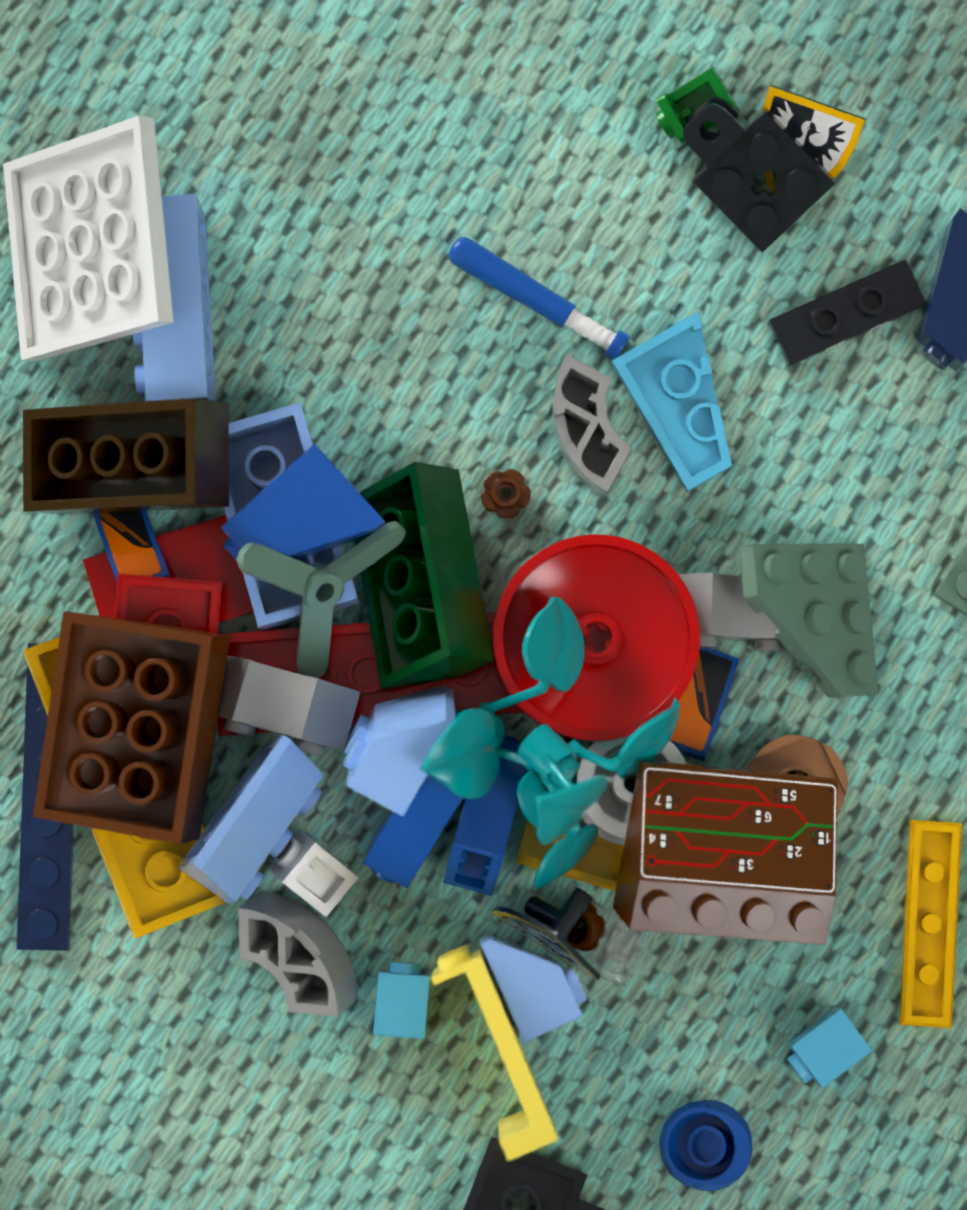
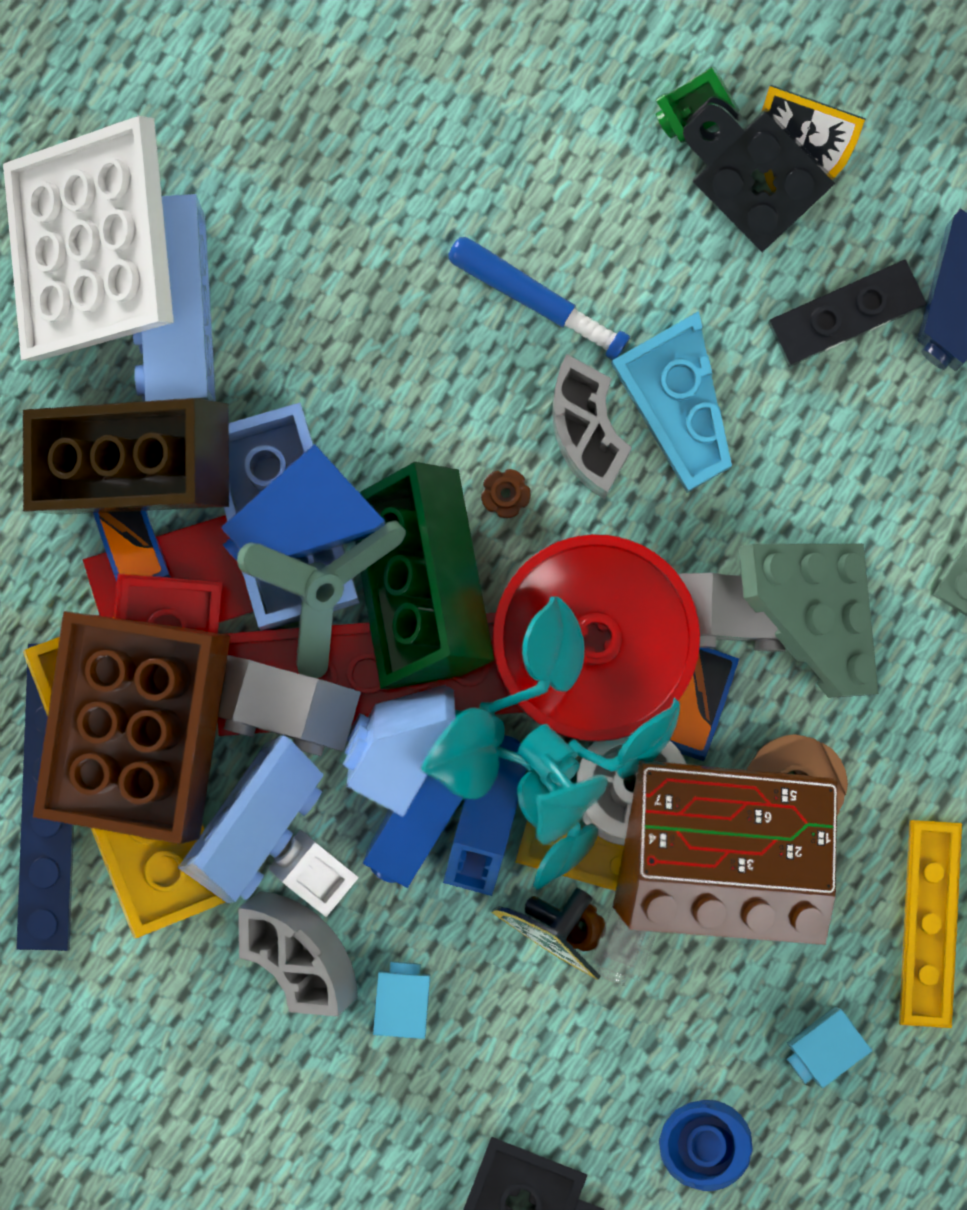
(534, 987): light blue slope -> none
(534, 1124): light yellow panel -> none

